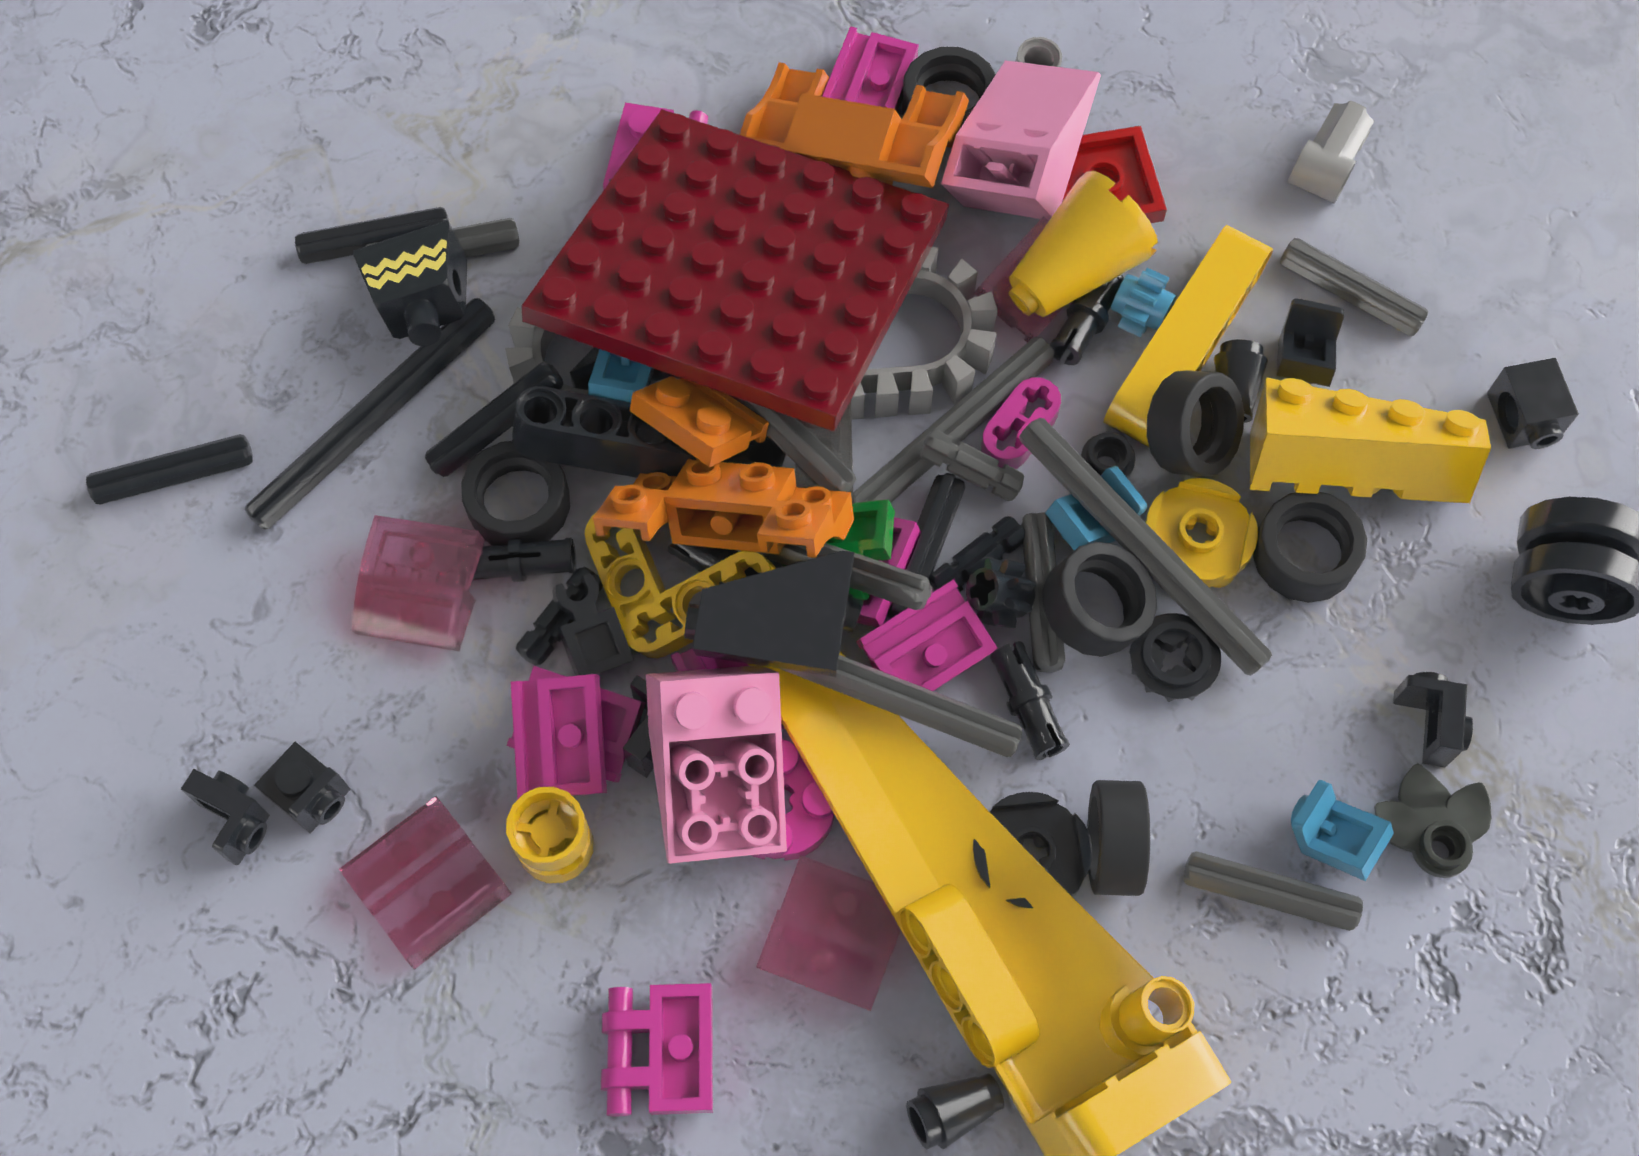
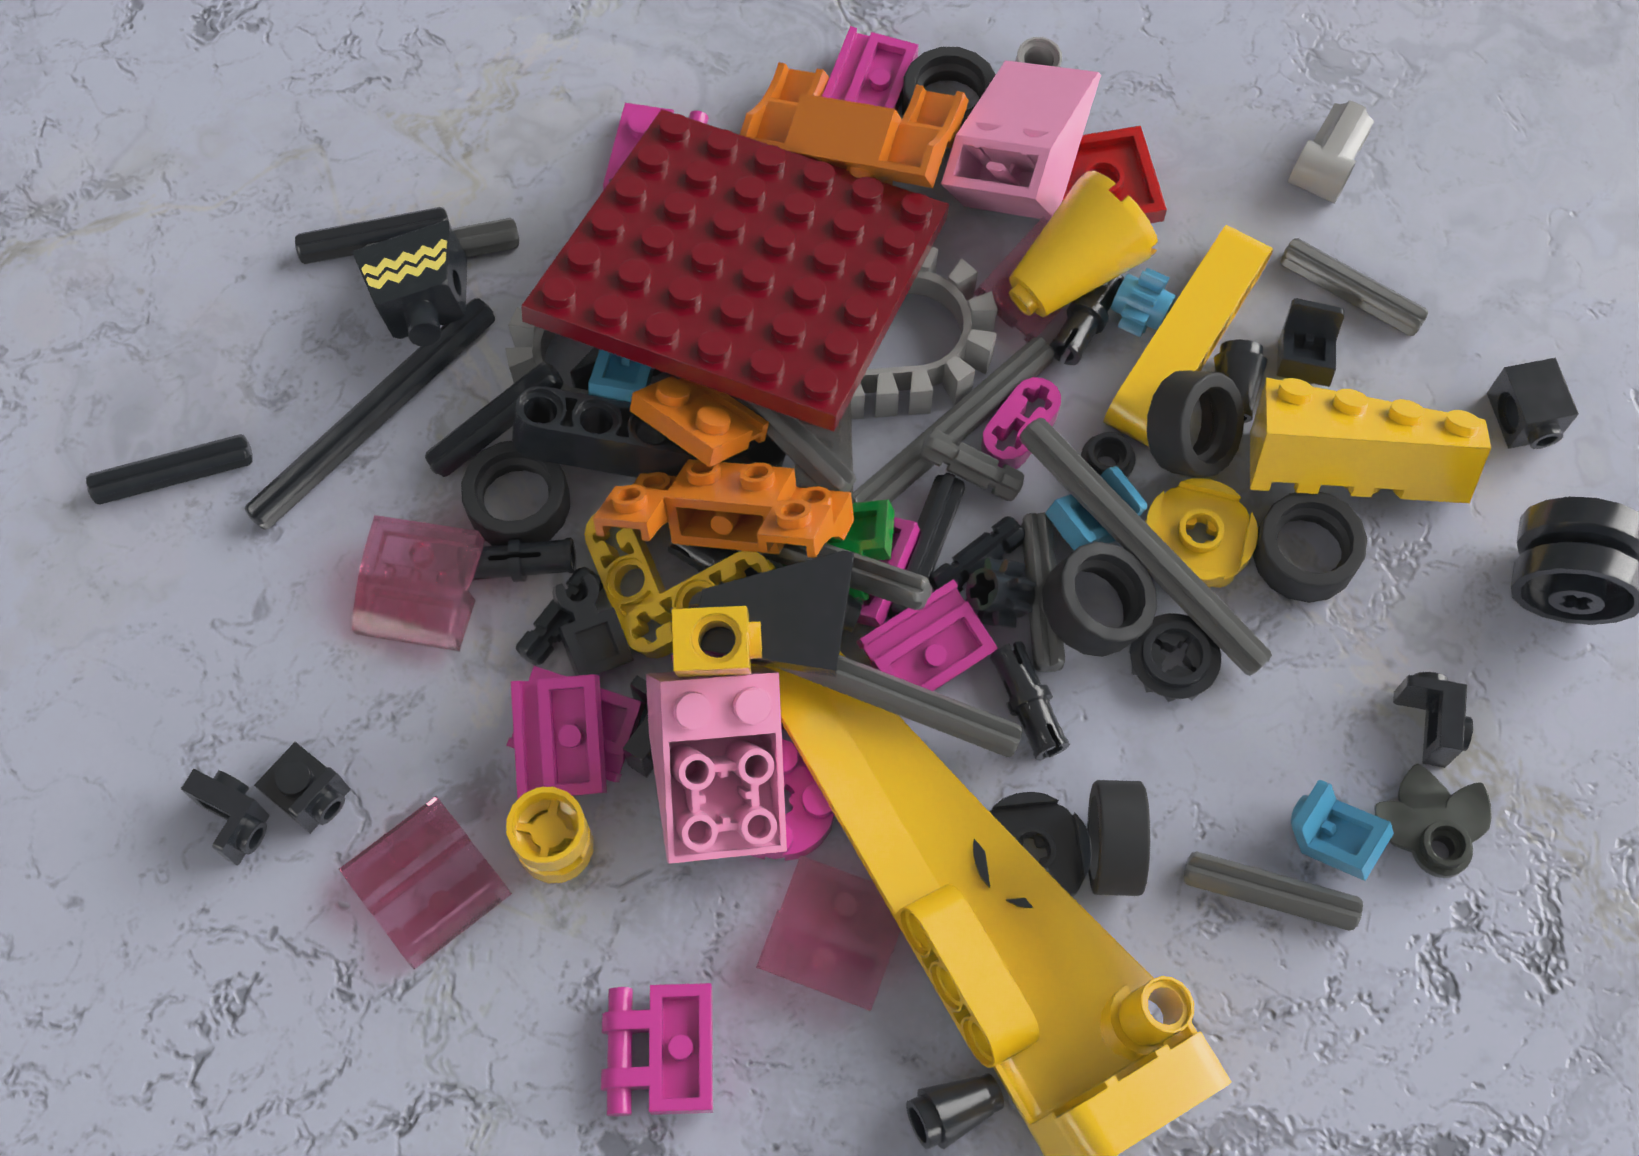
(691, 625): none -> yellow brick

